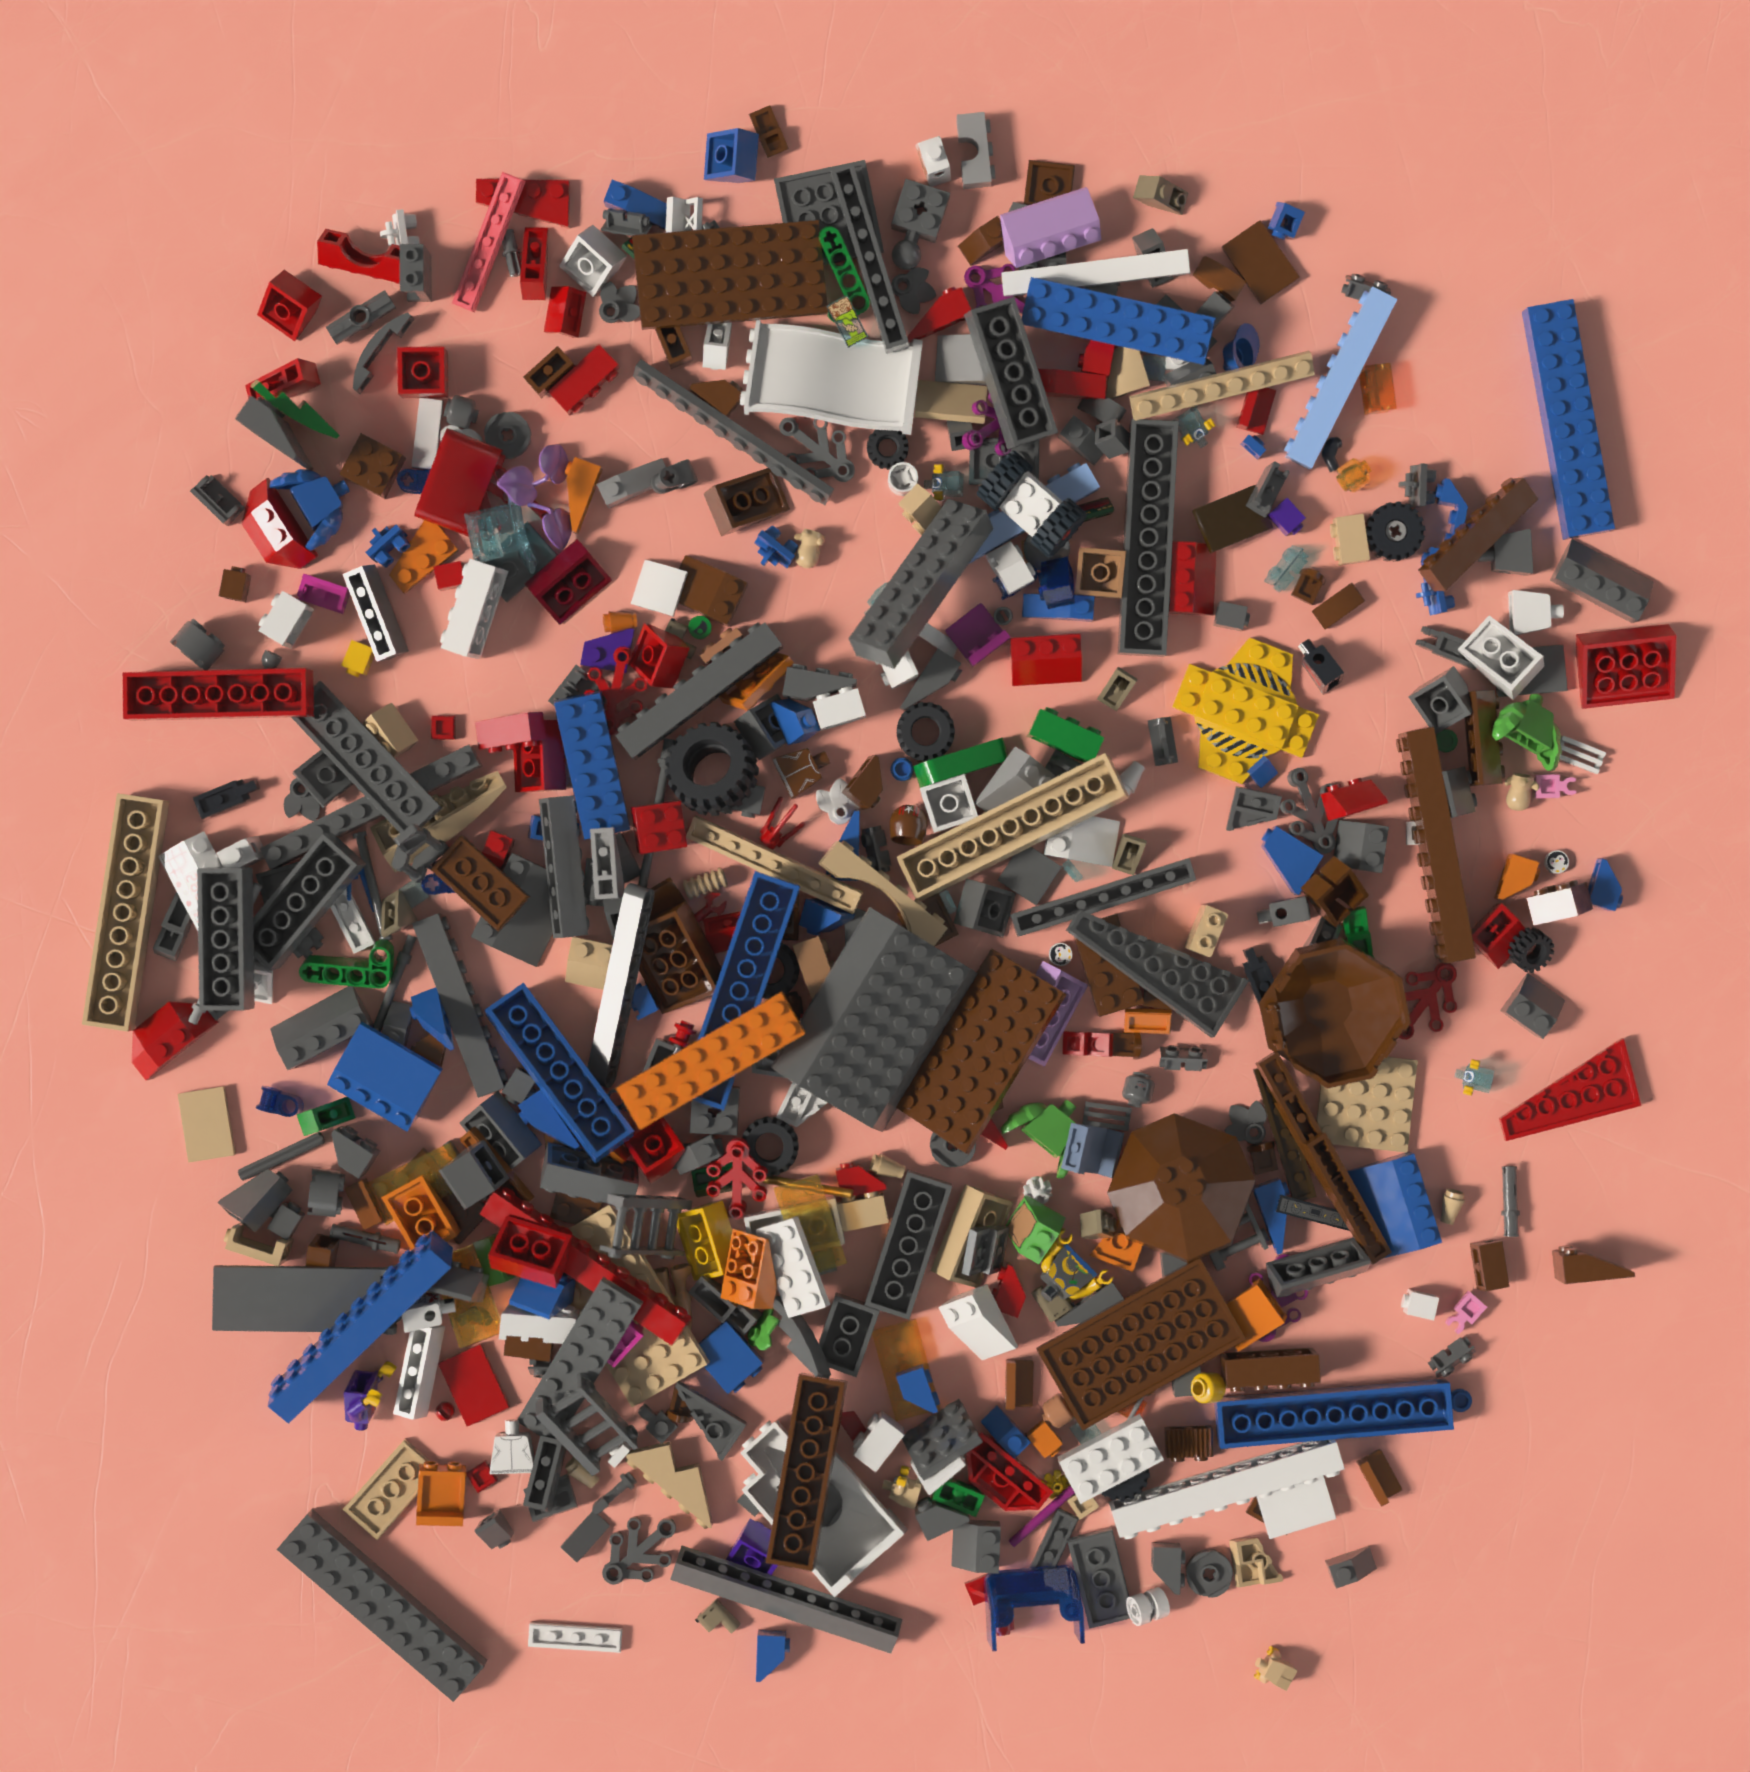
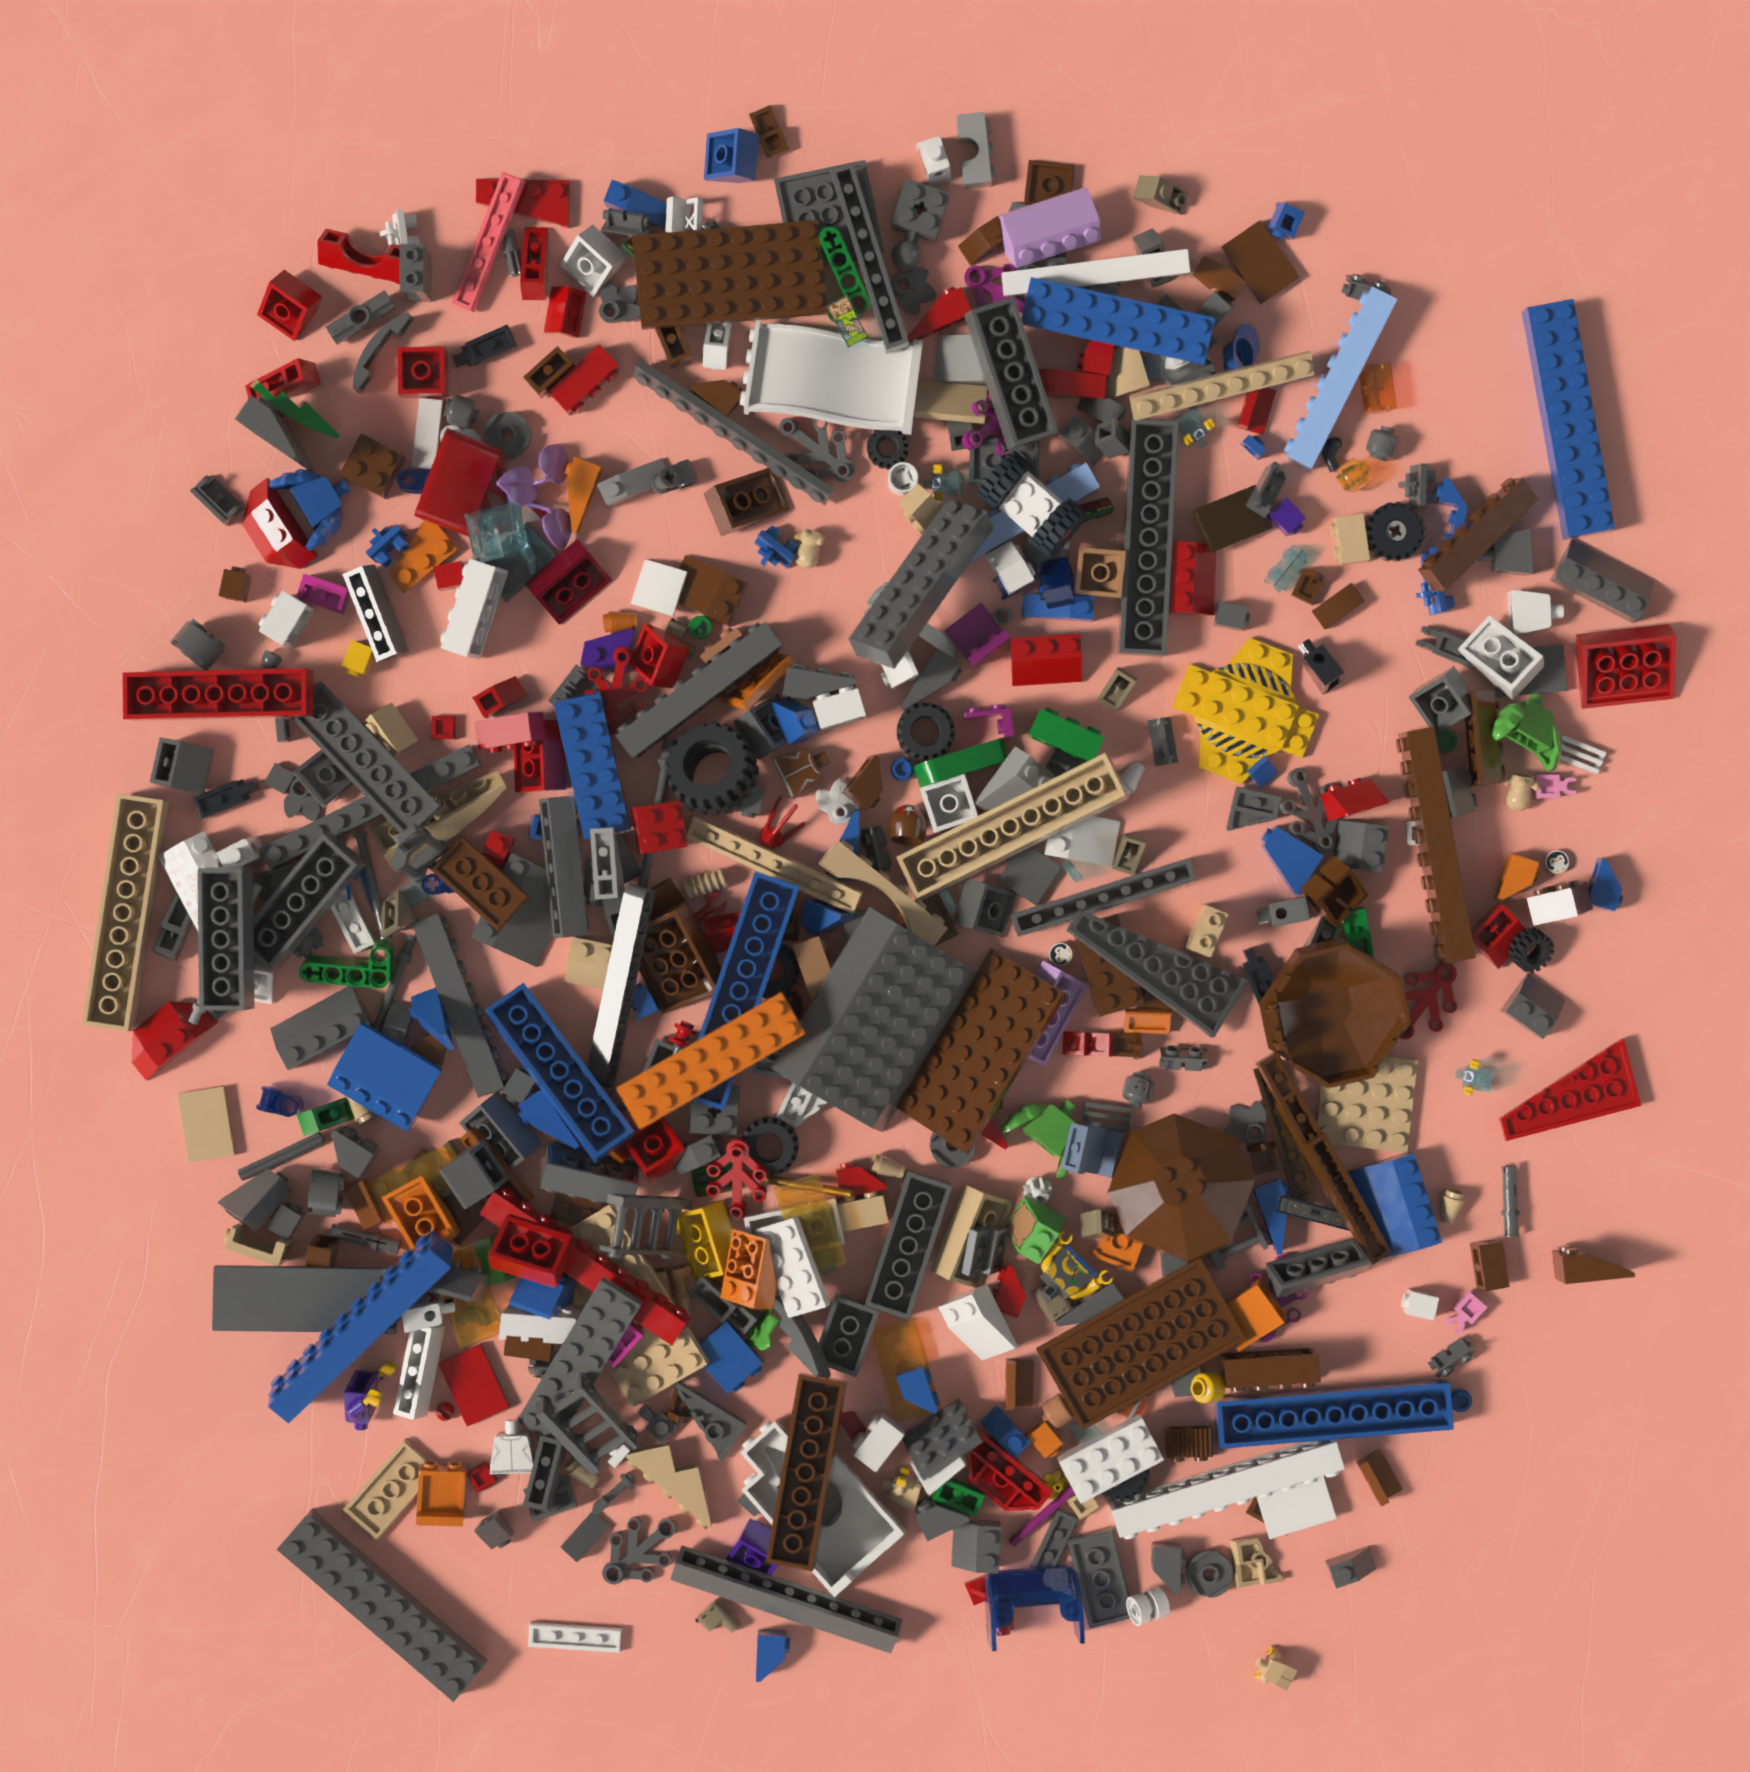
(181, 765): none -> dark grey slope
(279, 778): none -> dark grey tile
(282, 730): none -> dark grey tile
(361, 1113): none -> tan cone
(486, 347): none -> black hinge
(499, 697): none -> red slope
(1004, 725): none -> magenta bracket
(1382, 443): none -> dark grey head

